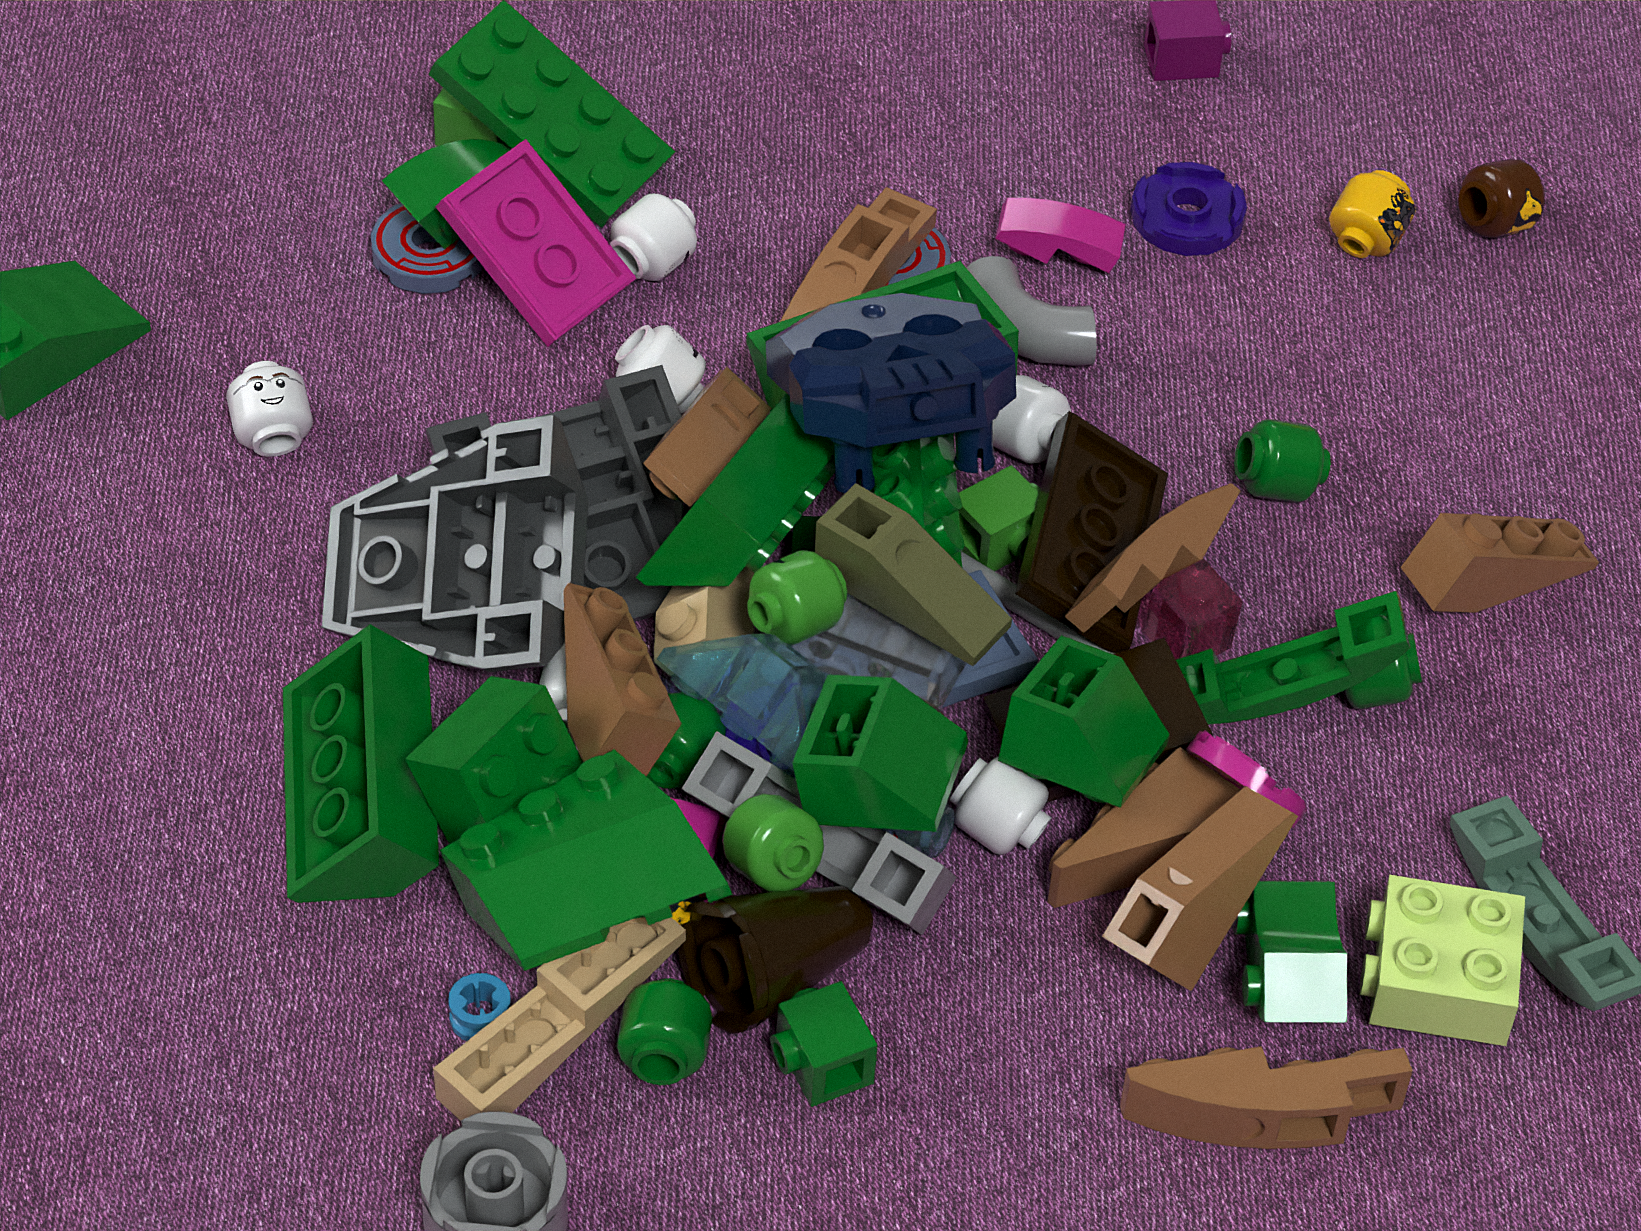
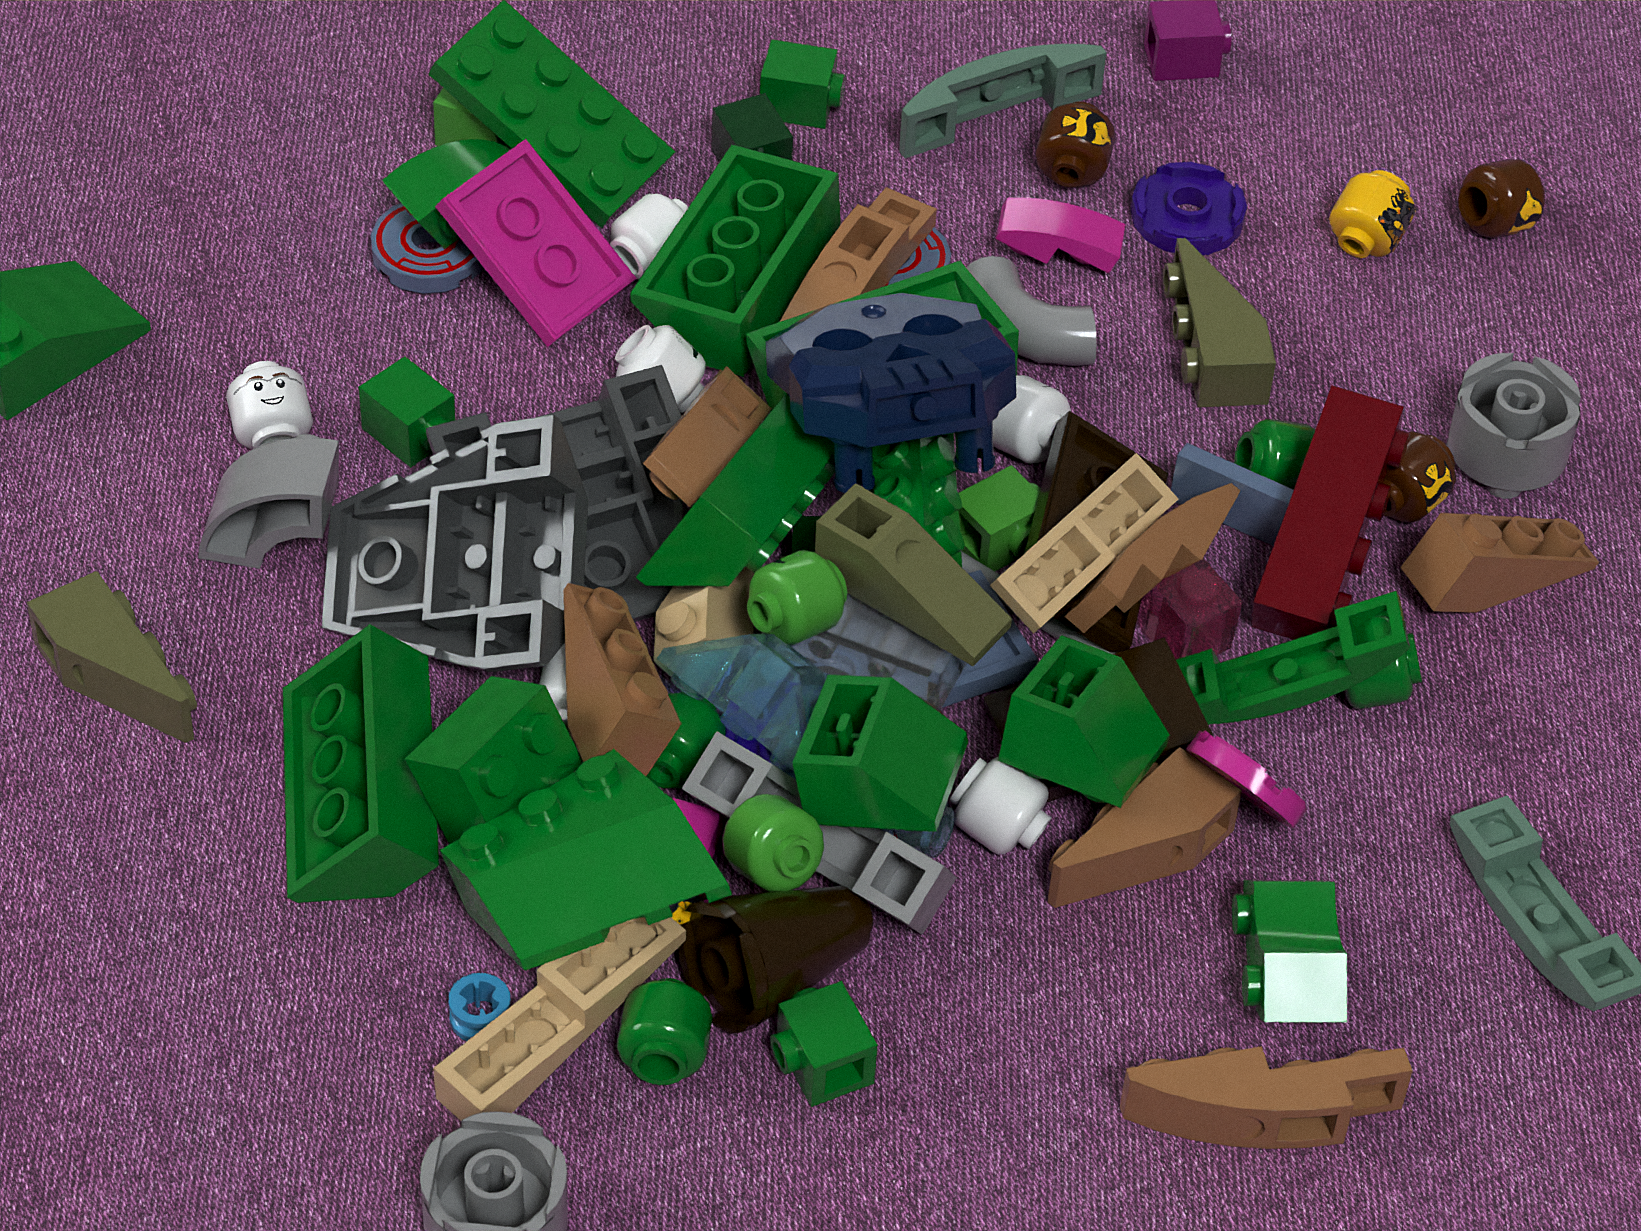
(102, 654): none -> olive slope
(271, 498): none -> light grey brick
(400, 407): none -> green brick
(740, 253): none -> green slope
(751, 125): none -> dark green brick
(802, 82): none -> green brick
(997, 82): none -> sand green slope
(1075, 141): none -> reddish brown head
(1084, 543): none -> tan slope
(1199, 887): medium nougat slope -> none
(1223, 335): none -> olive slope
(1257, 508): none -> sand blue tile
(1330, 514): none -> dark red brick
(1422, 479): none -> reddish brown head
(1444, 960): yellowish green brick -> none
(1514, 423): none -> light grey brick

